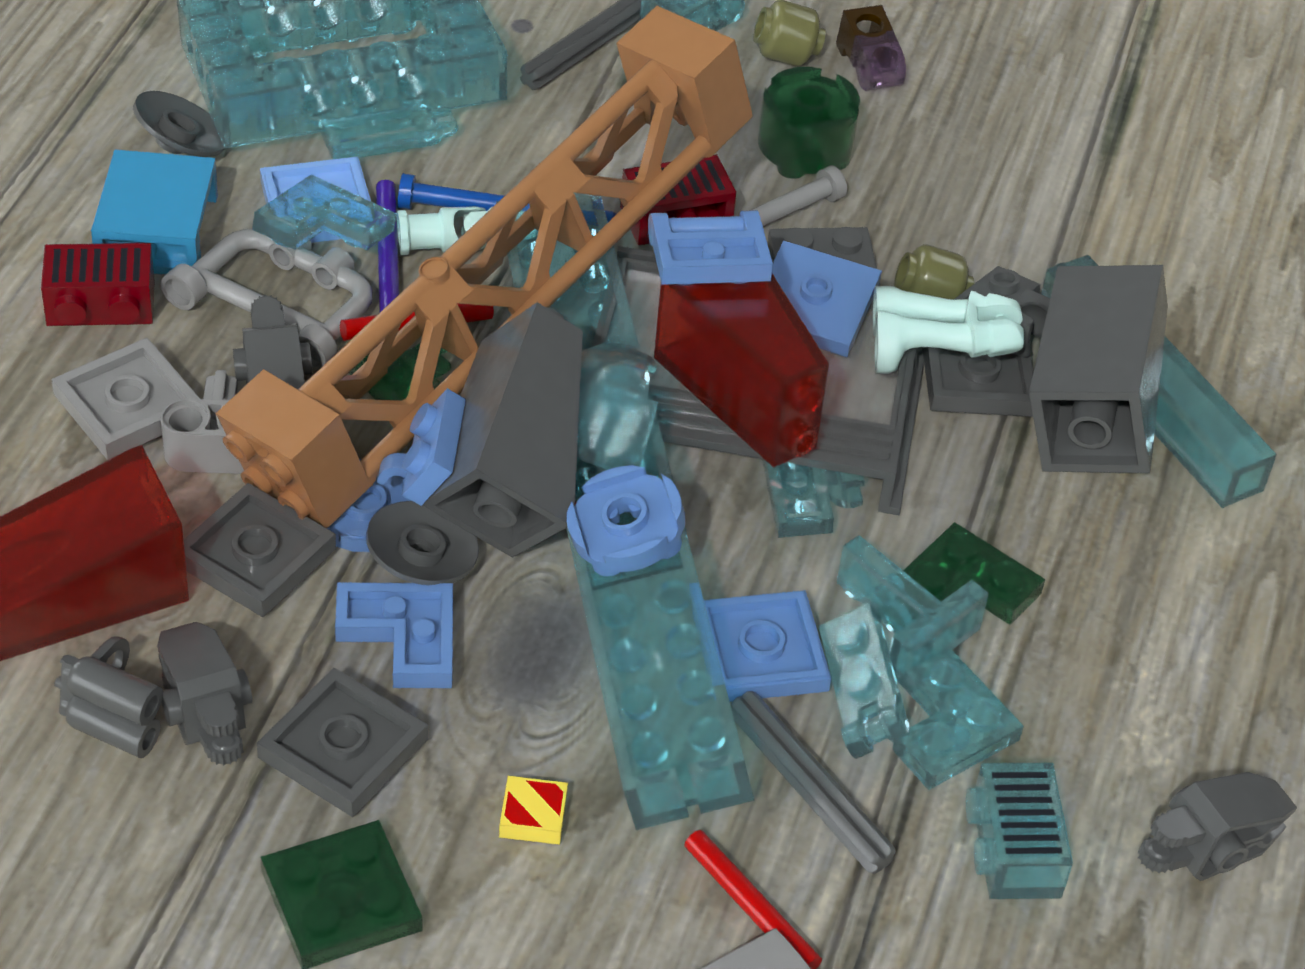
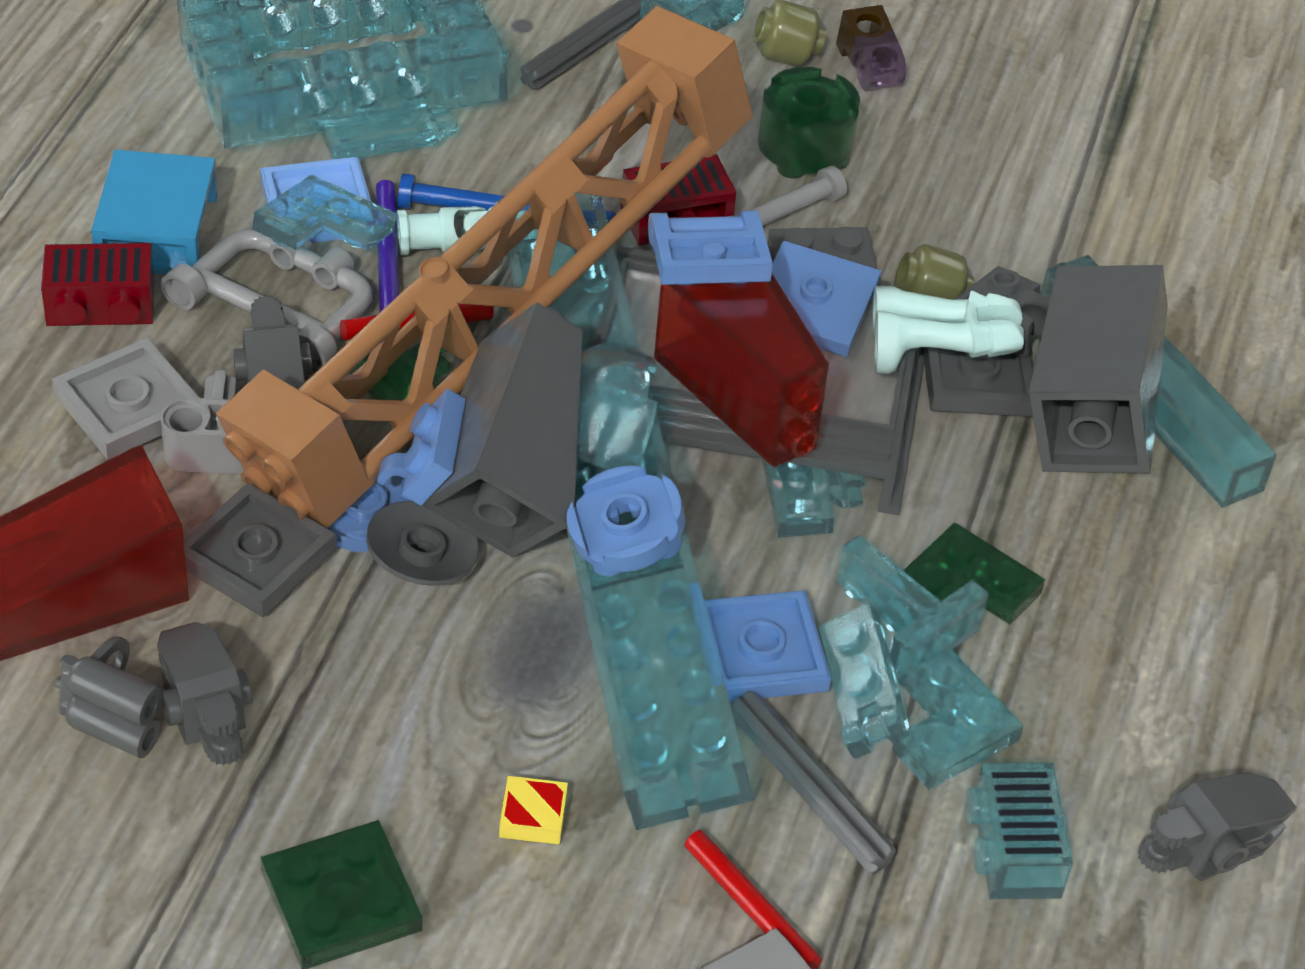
(177, 124): dark grey dish -> none
(342, 741): dark grey plate -> none
(410, 616): medium blue plate -> none

